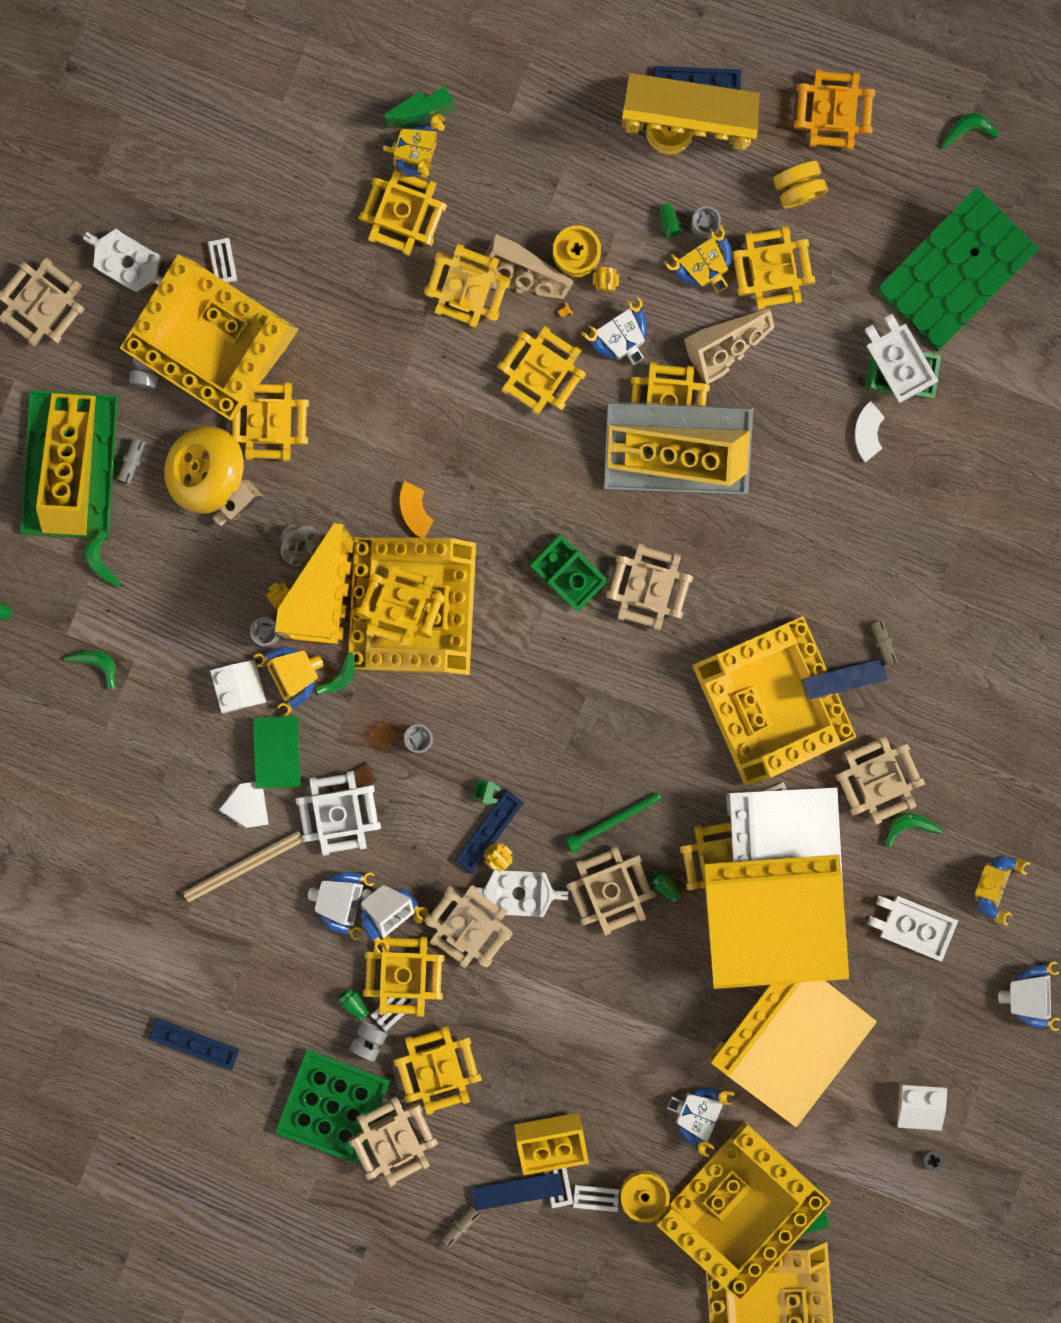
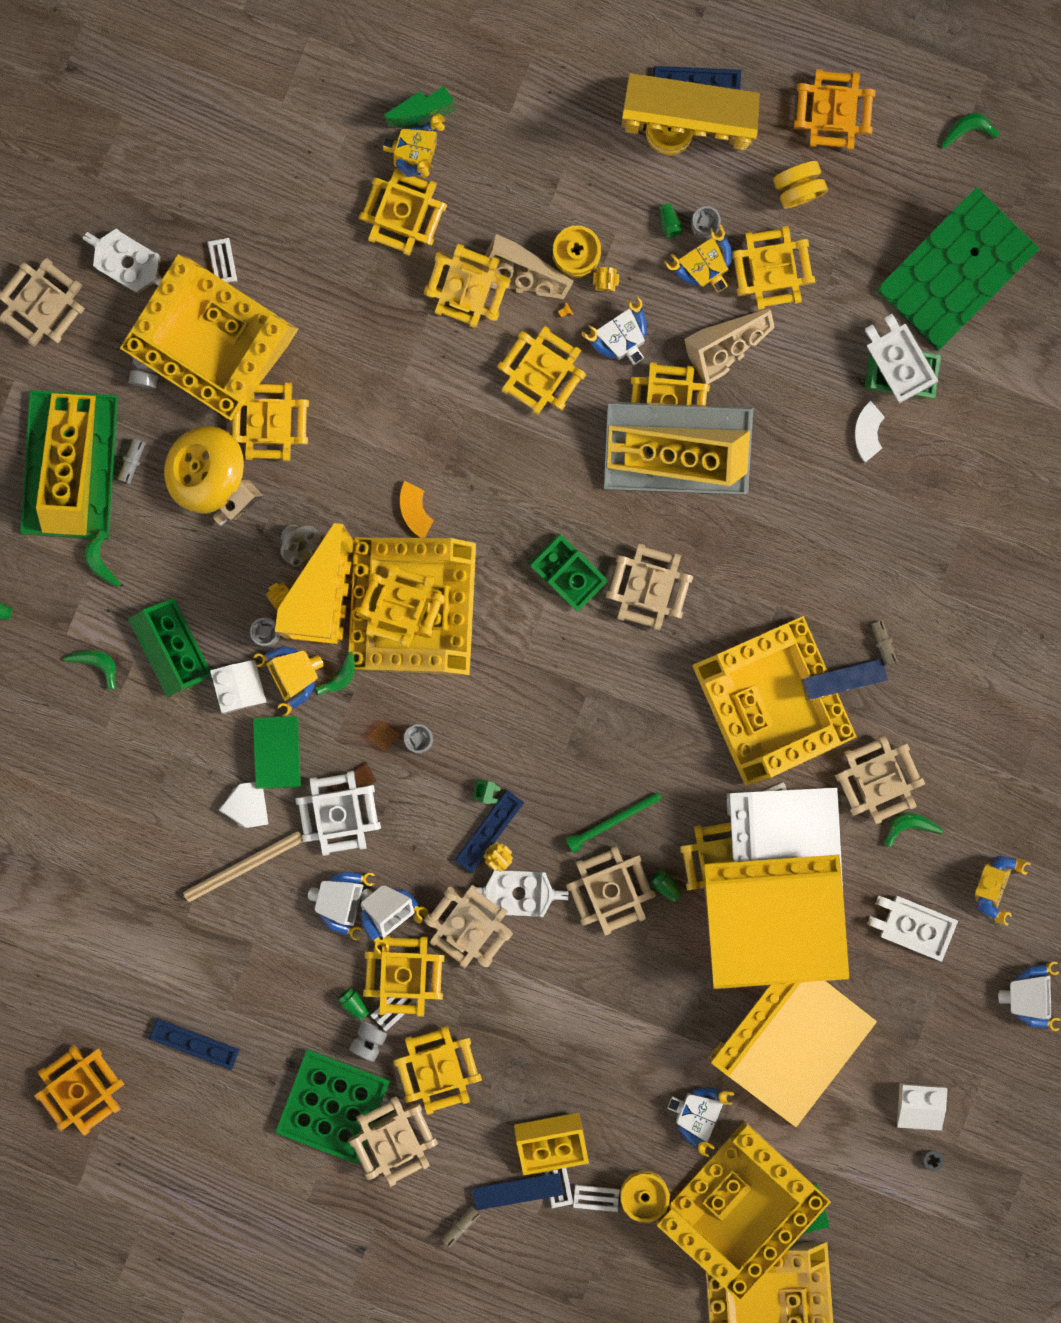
(78, 1090): none -> light orange brick
(170, 647): none -> green slope

